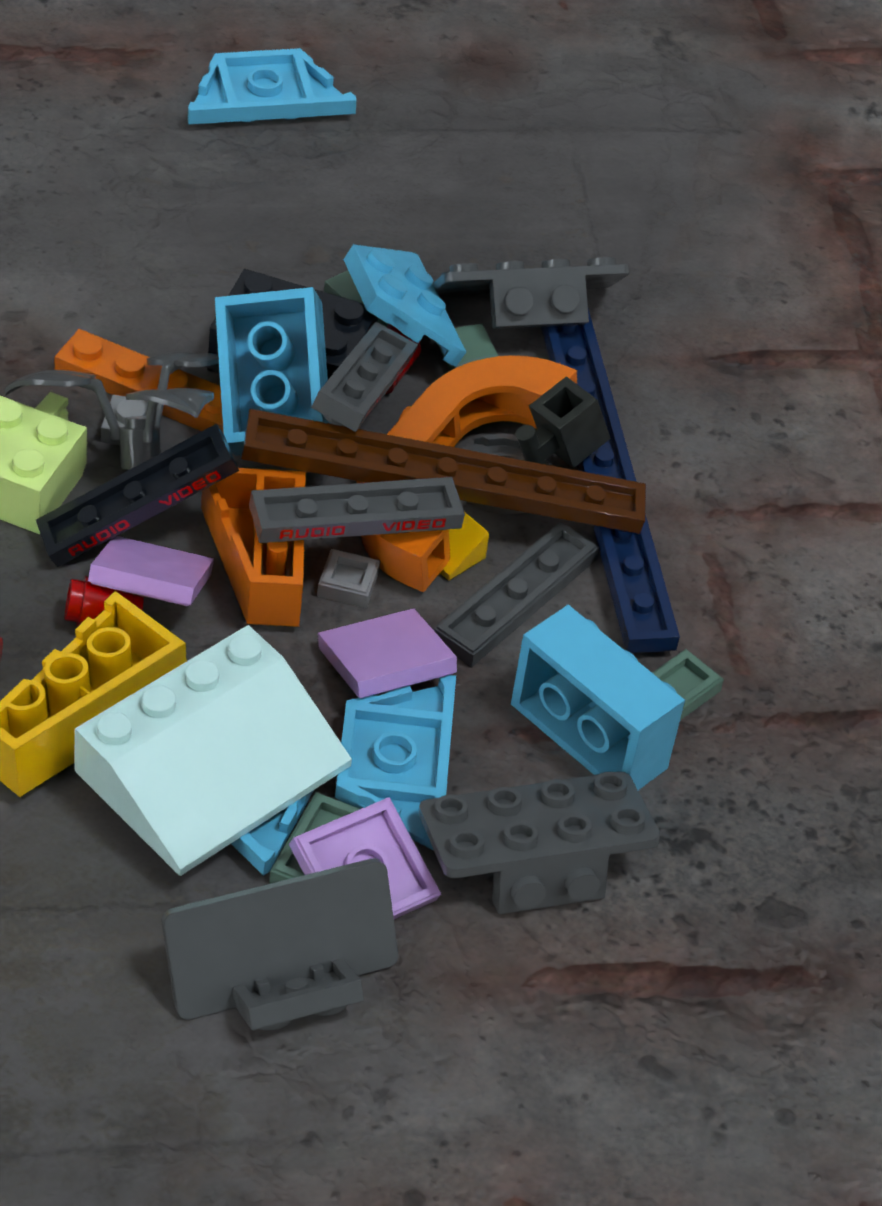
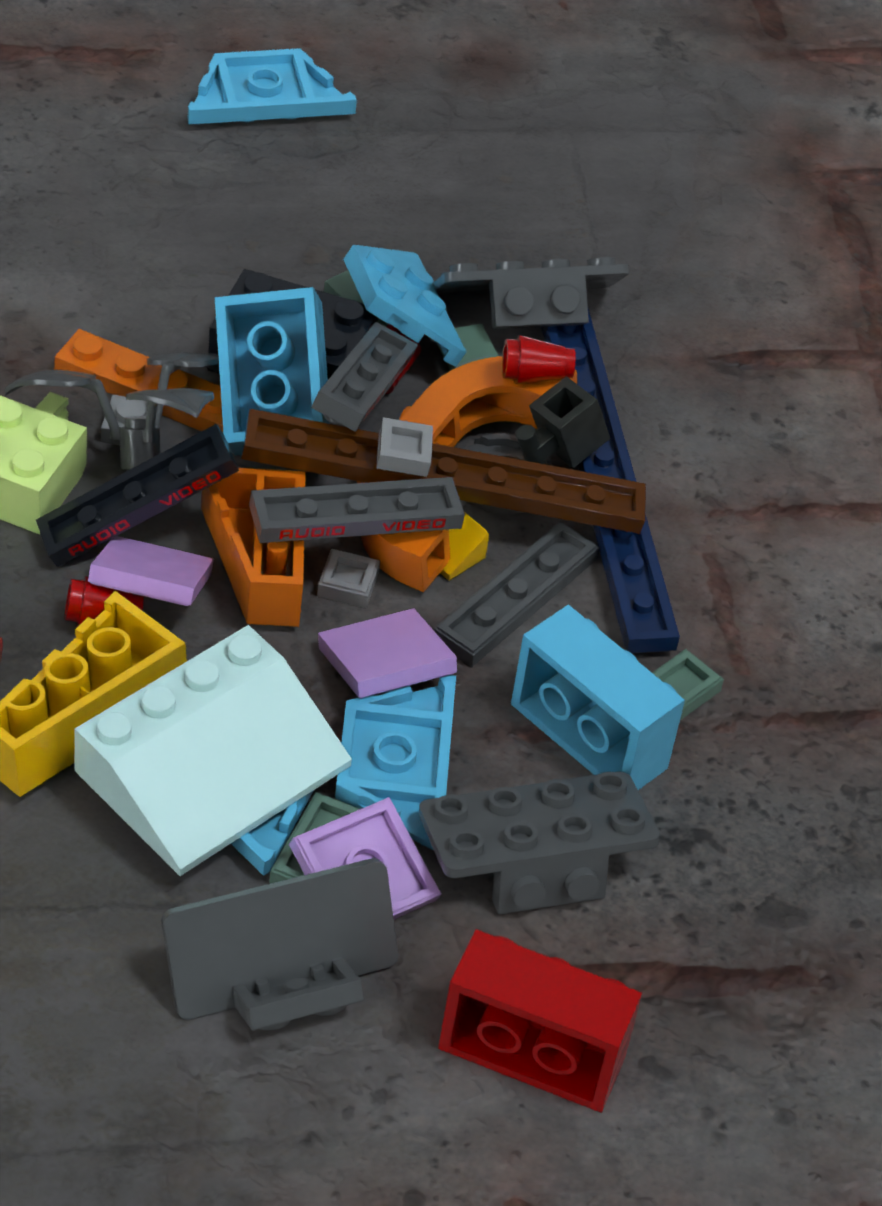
(404, 447): none -> light grey plate
(536, 360): none -> red cone
(538, 1020): none -> red brick

